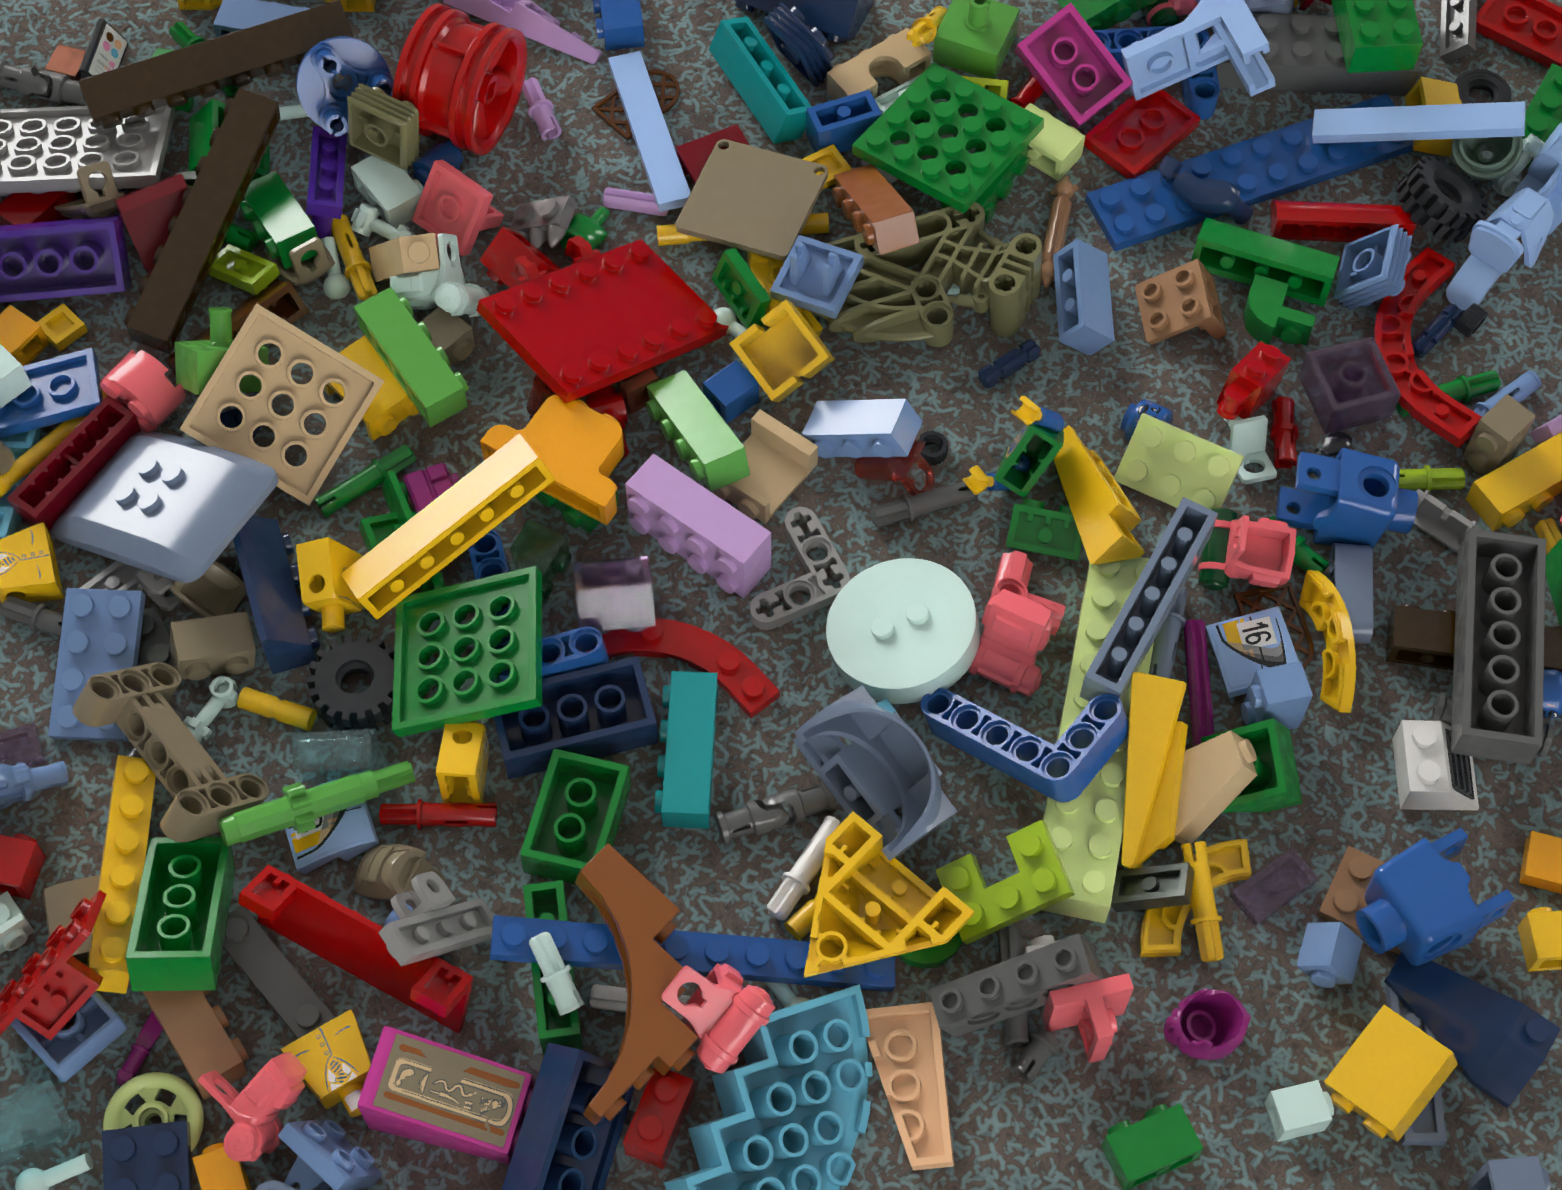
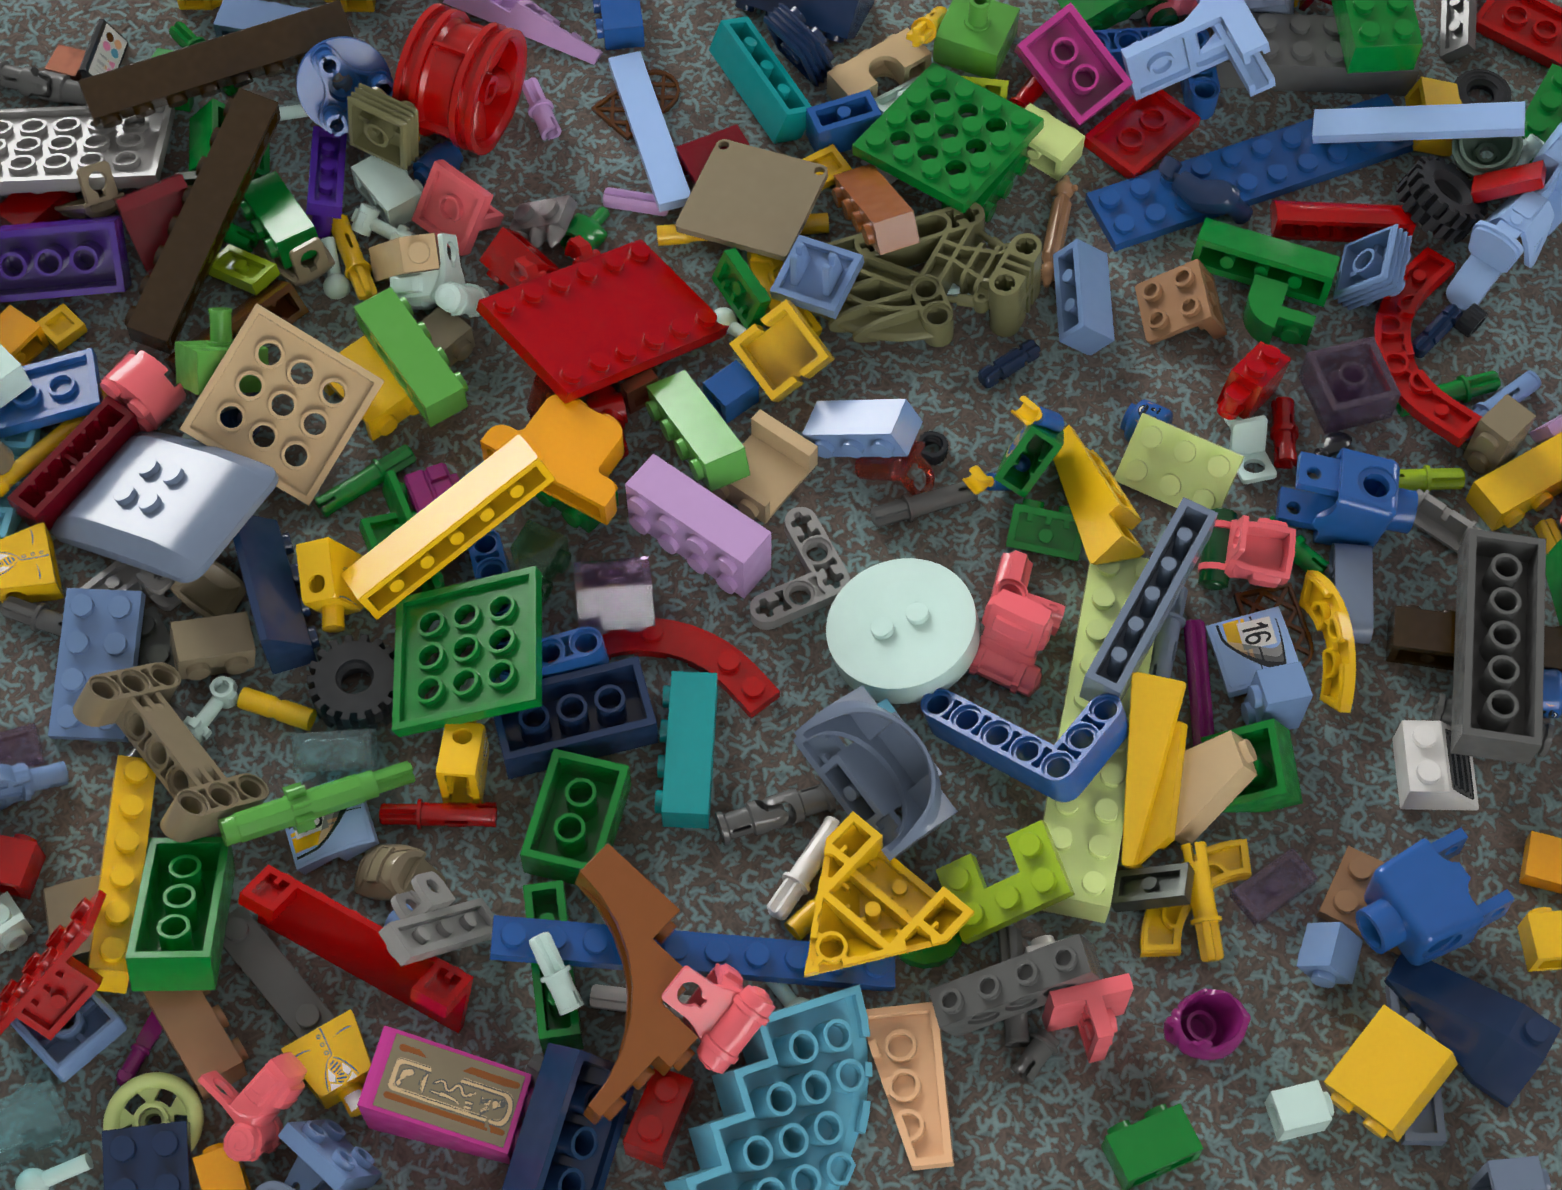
(1508, 182): none -> red tile

